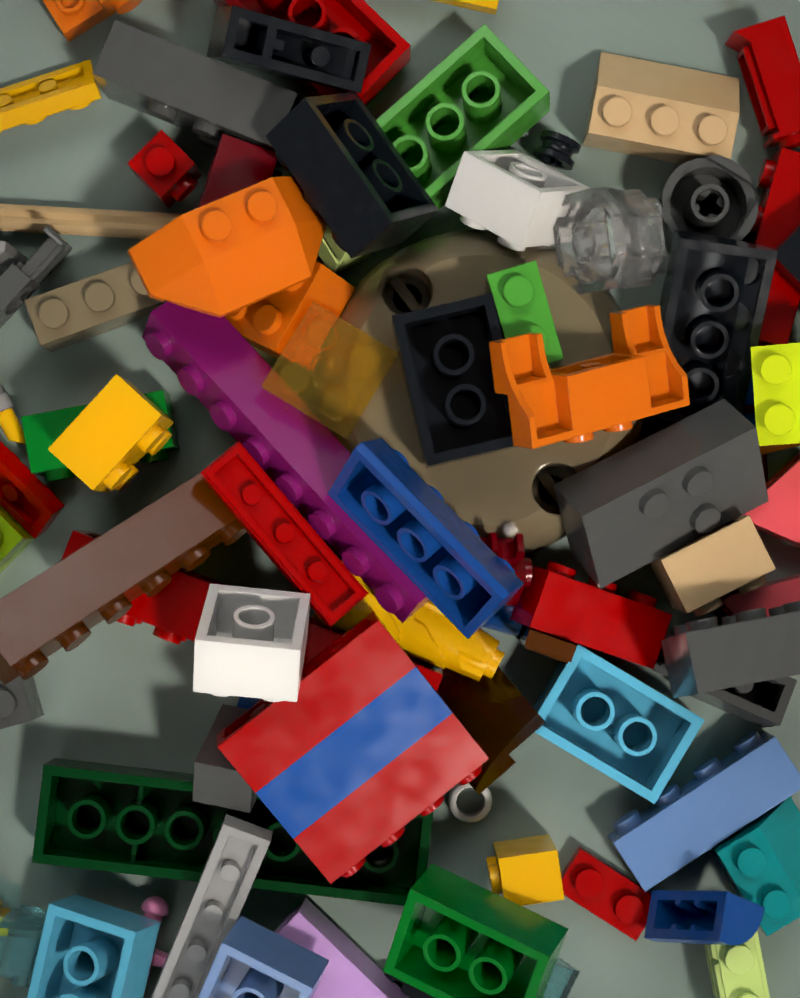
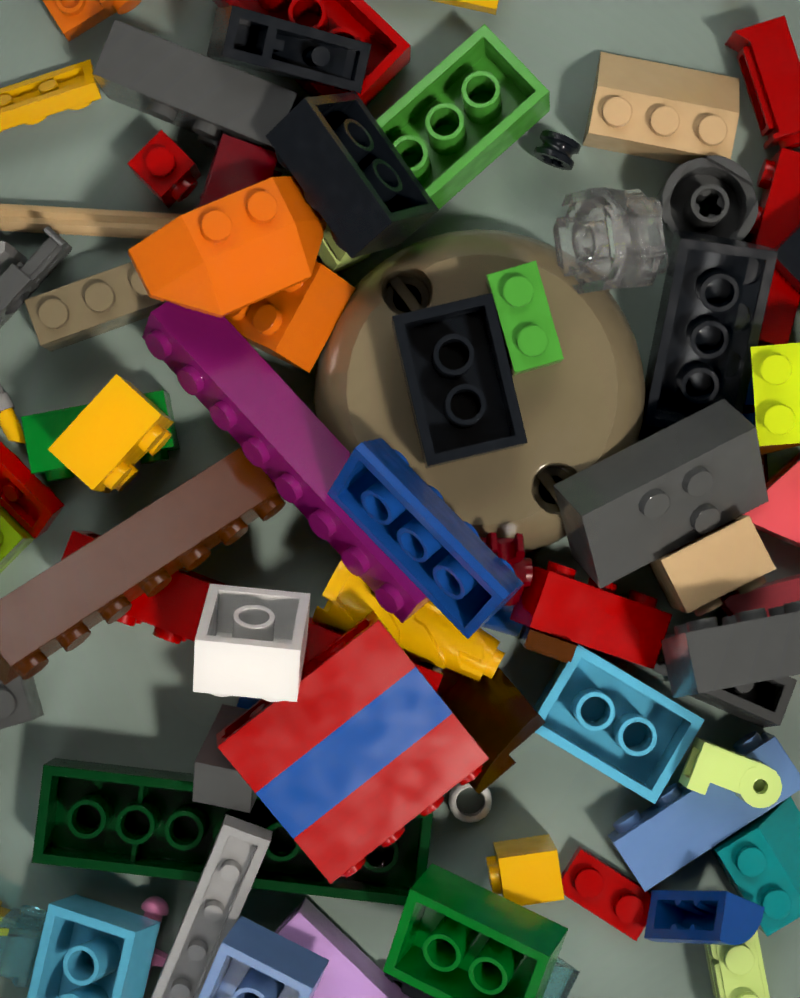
(283, 533): red tile -> none
(330, 370): clear yellow plate -> none
(510, 196): white brick -> none
(593, 393): orange bracket -> none
(744, 776): none -> yellowish green leg

